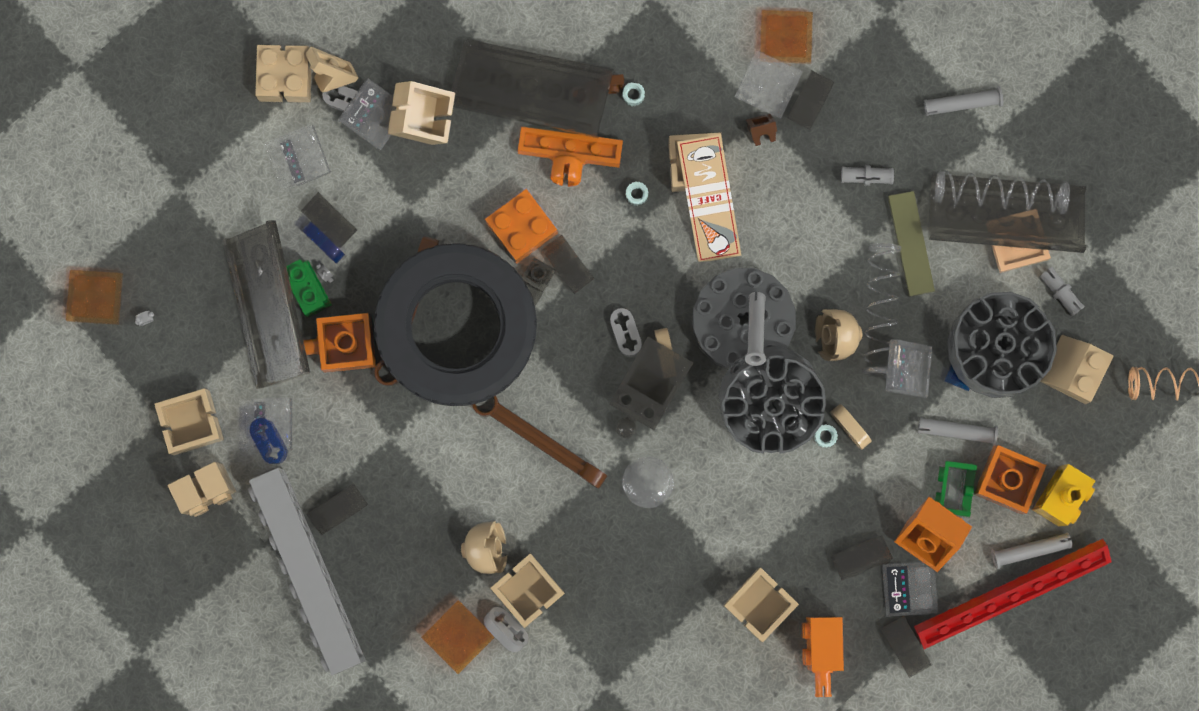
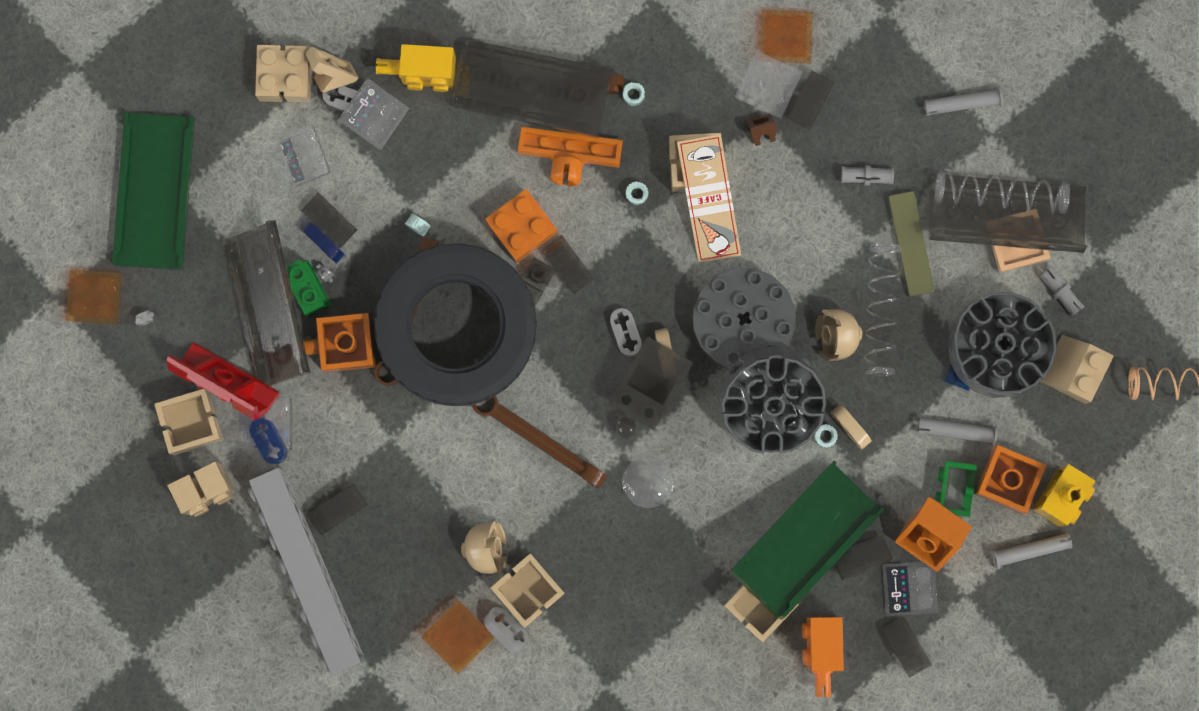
(153, 191): none -> dark green ladder
(224, 380): none -> red piece
(416, 110): tan piece -> none
(417, 224): none -> light aqua axle
(422, 67): none -> yellow brick
(756, 330): light grey pin -> none
(806, 541): none -> dark green ladder
(908, 368): clear plate -> none
(1013, 594): red plate -> none

